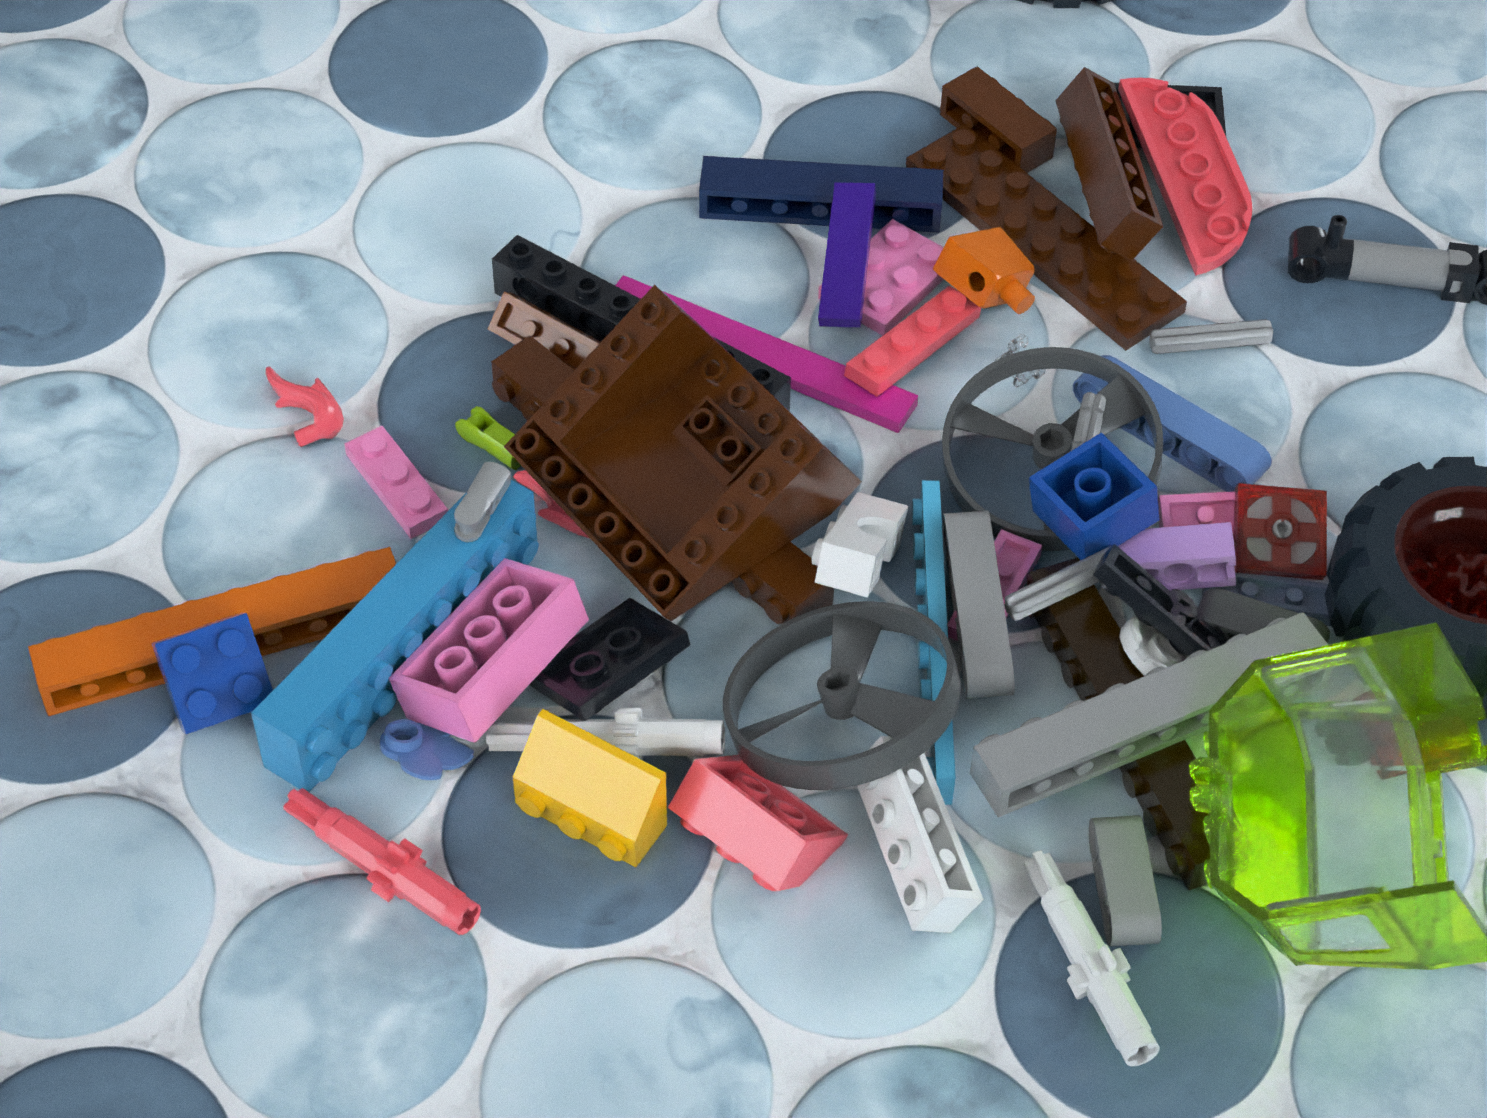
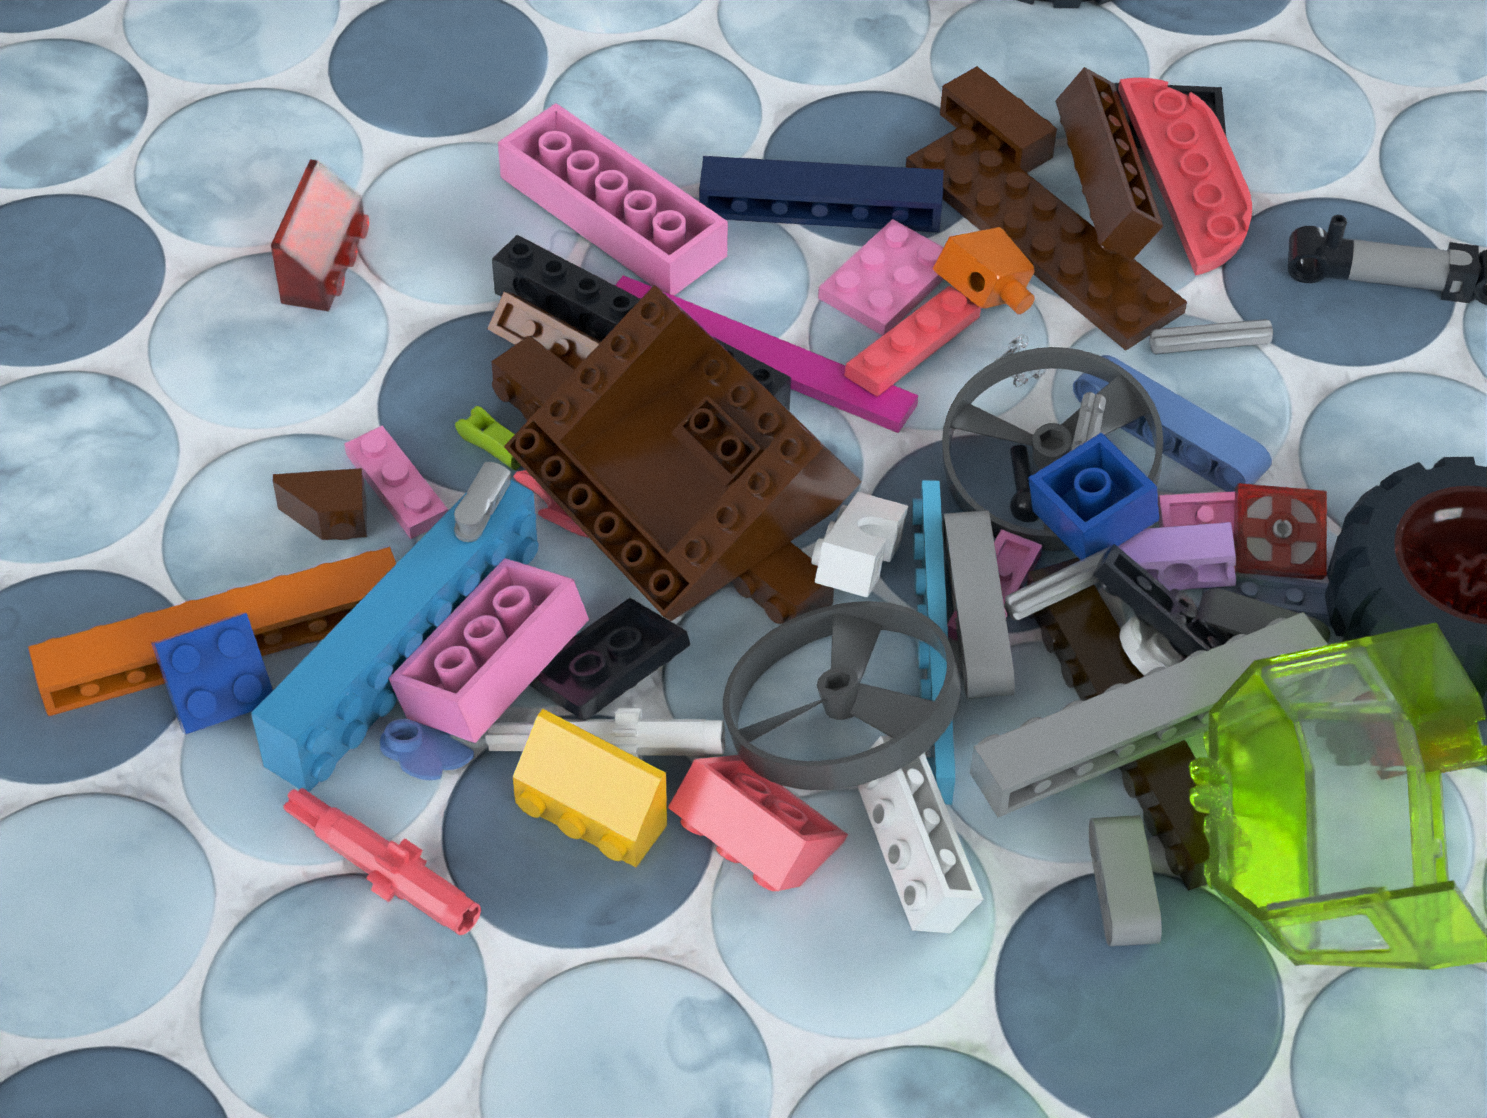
(315, 399): coral piece -> none
(318, 239): none -> clear red slope
(325, 502): none -> reddish brown slope
(613, 199): none -> bright pink brick
(847, 255): dark purple tile -> none
(1021, 501): none -> black bar
(1094, 968): white piece -> none

